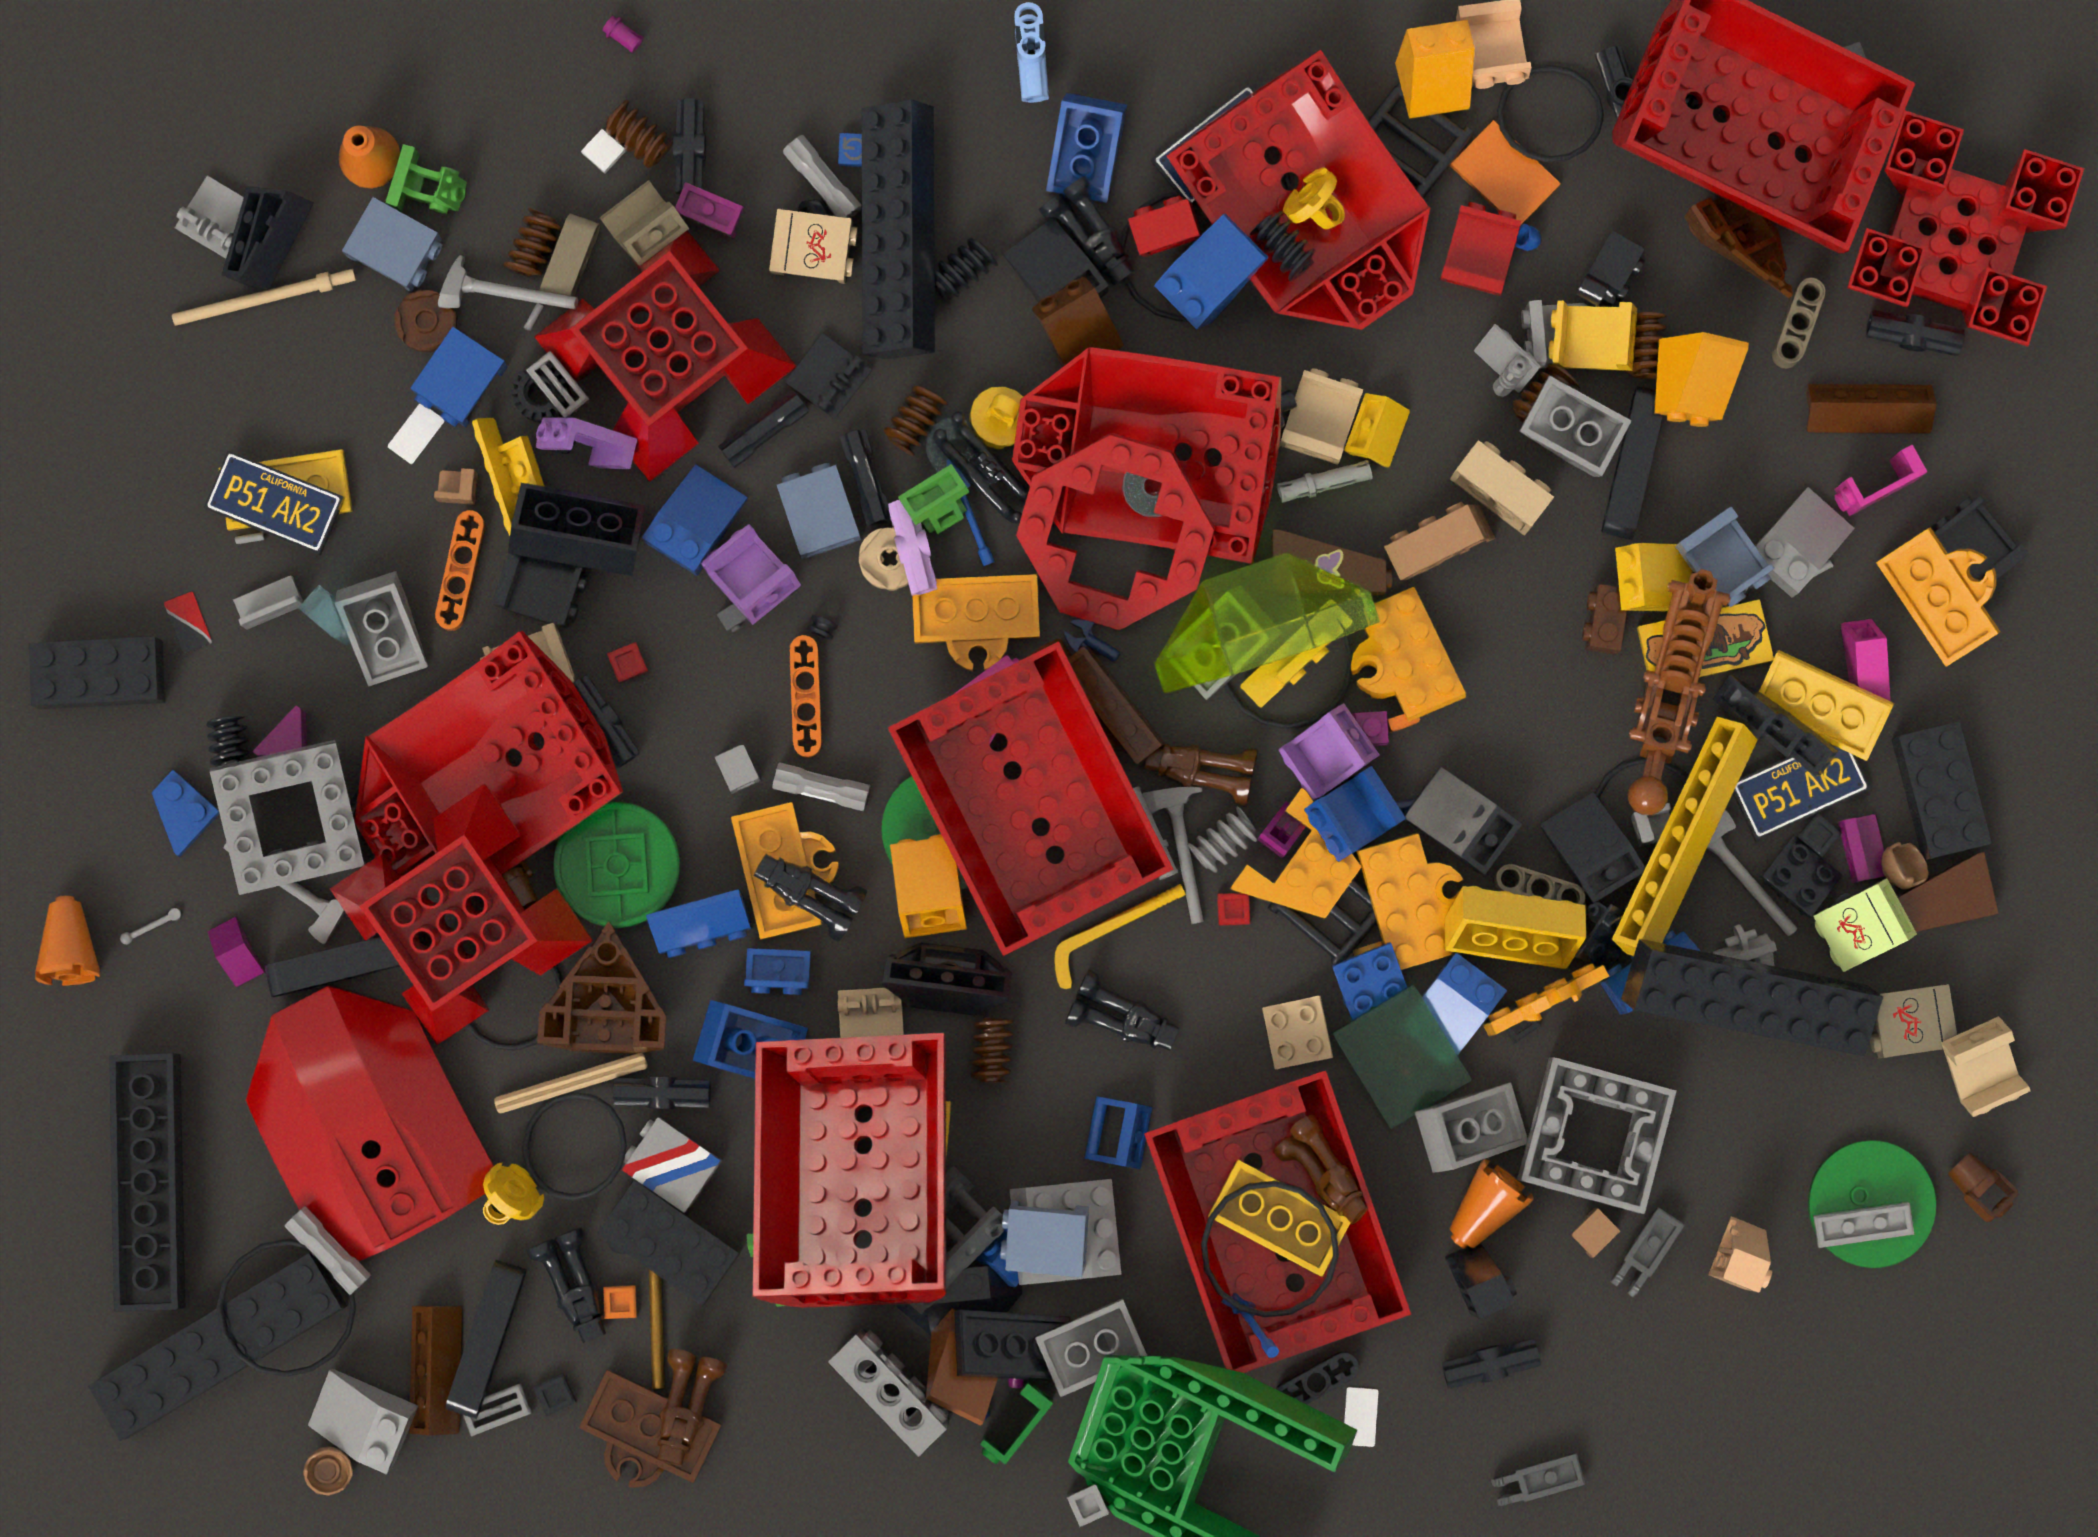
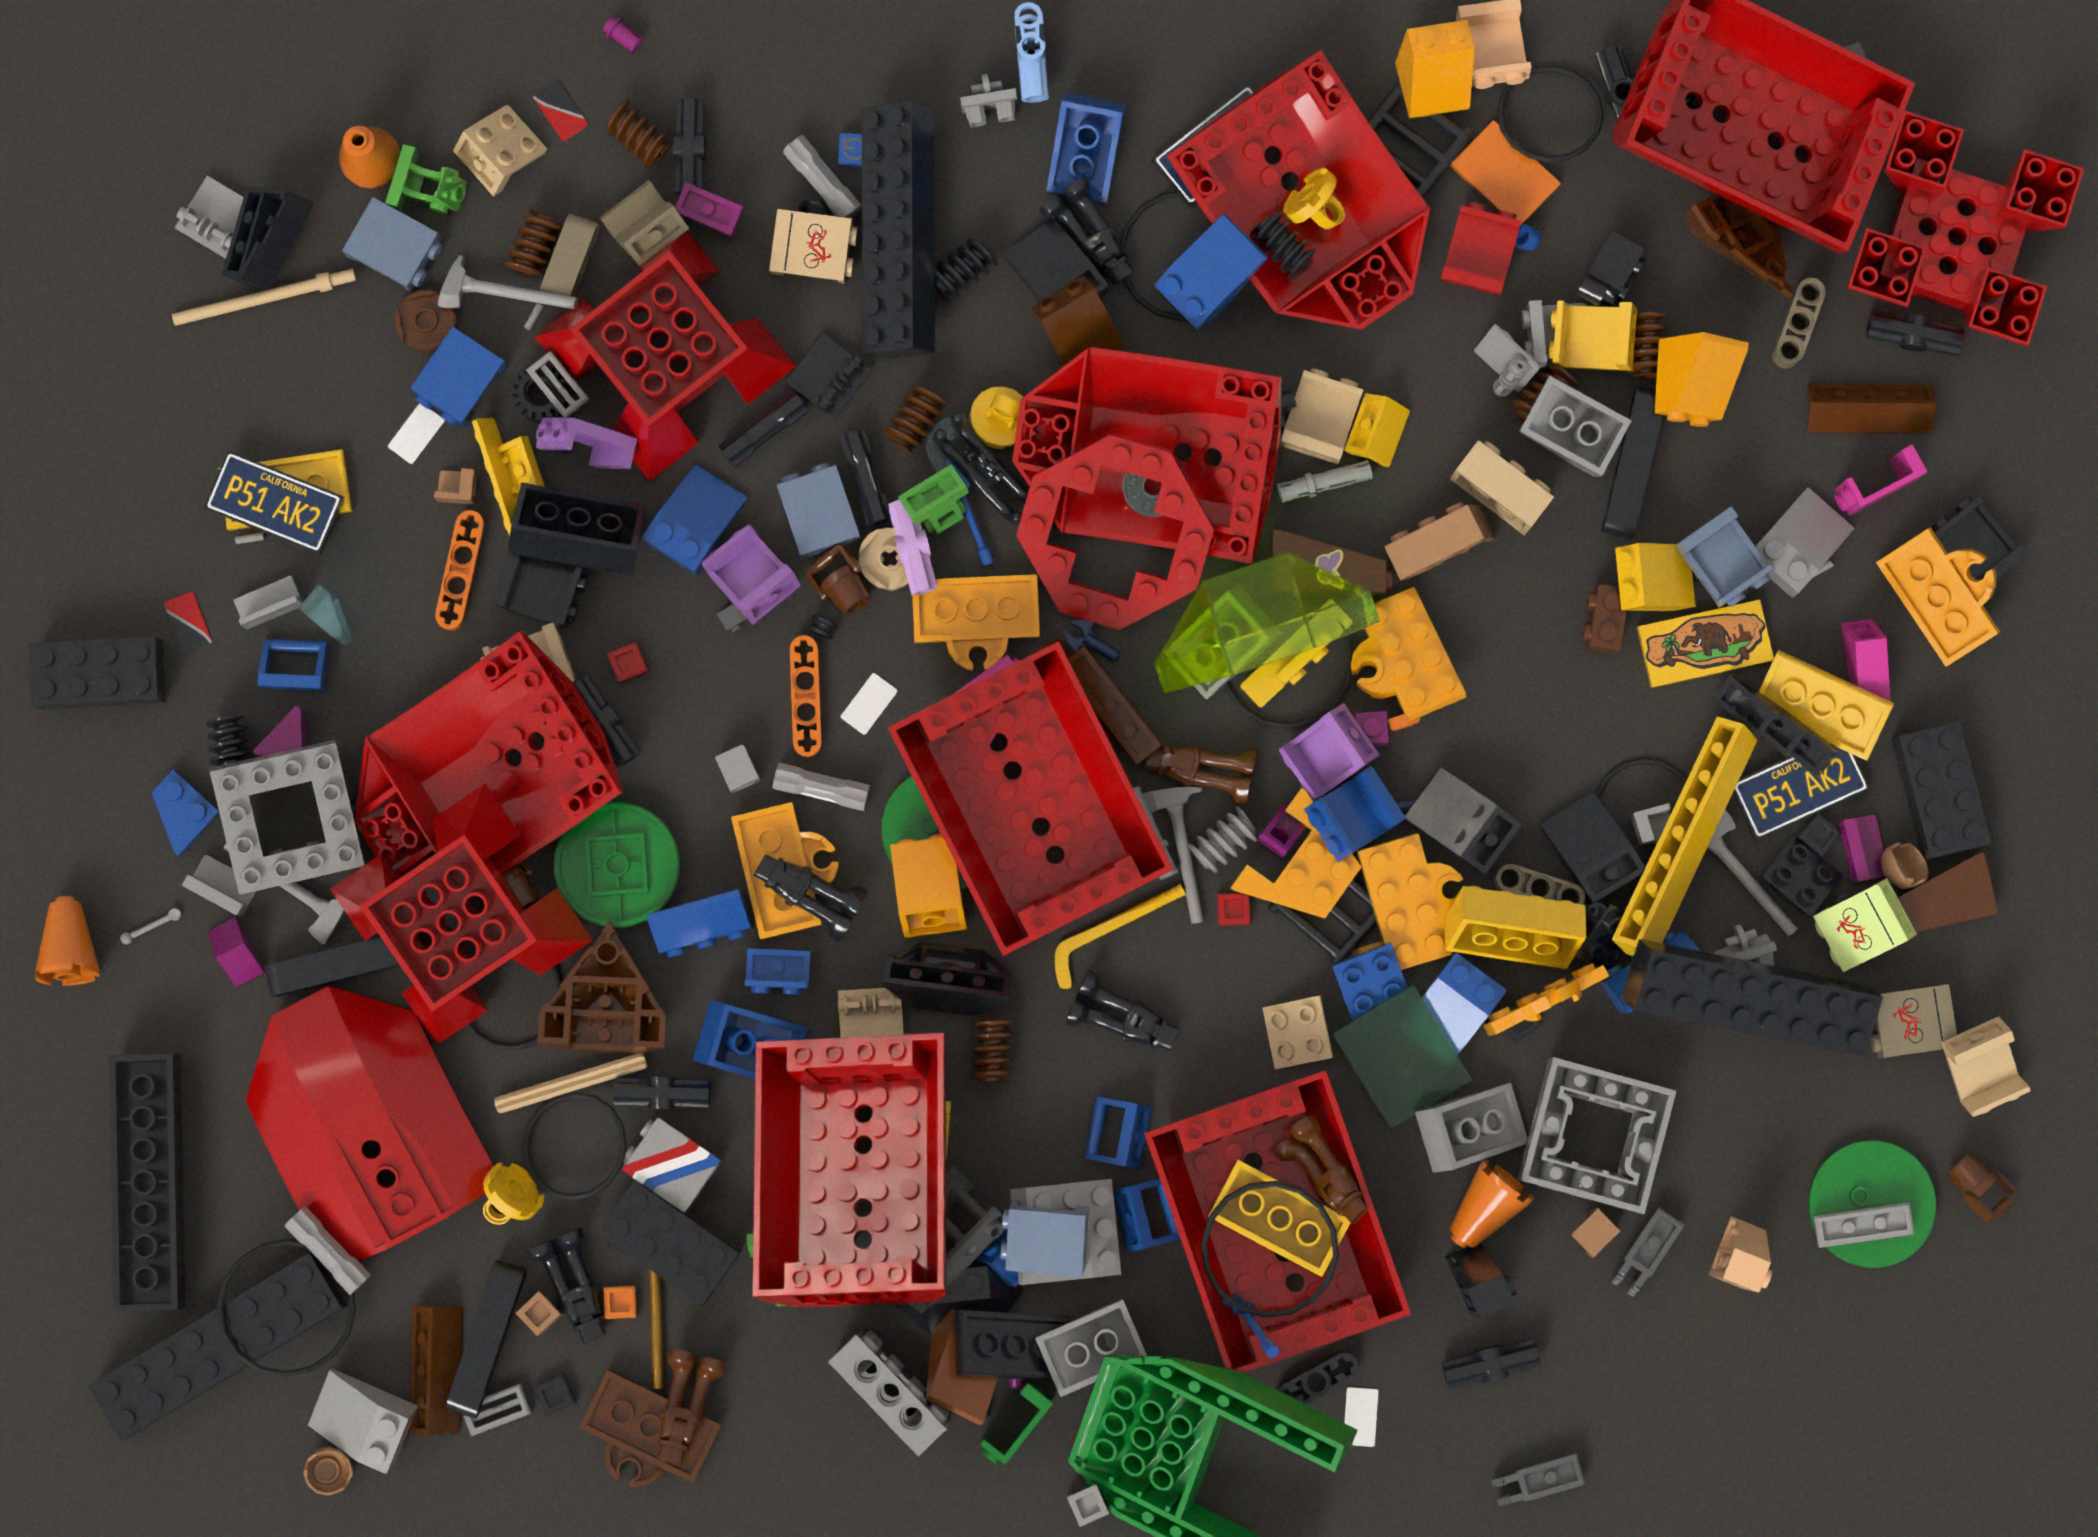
(218, 884): none -> light grey panel
(293, 682): none -> blue tile
(381, 628): light grey slope -> none
(498, 148): none -> tan bracket
(539, 1313): none -> medium nougat panel
(560, 111): none -> sticker
(603, 151): white tile -> none
(843, 585): none -> reddish brown piece
(869, 703): none -> white sticker
(1002, 100): none -> light grey hips
(1134, 1217): none -> blue tile
(1164, 227): red brick -> none
(1686, 637): dark orange piece -> none

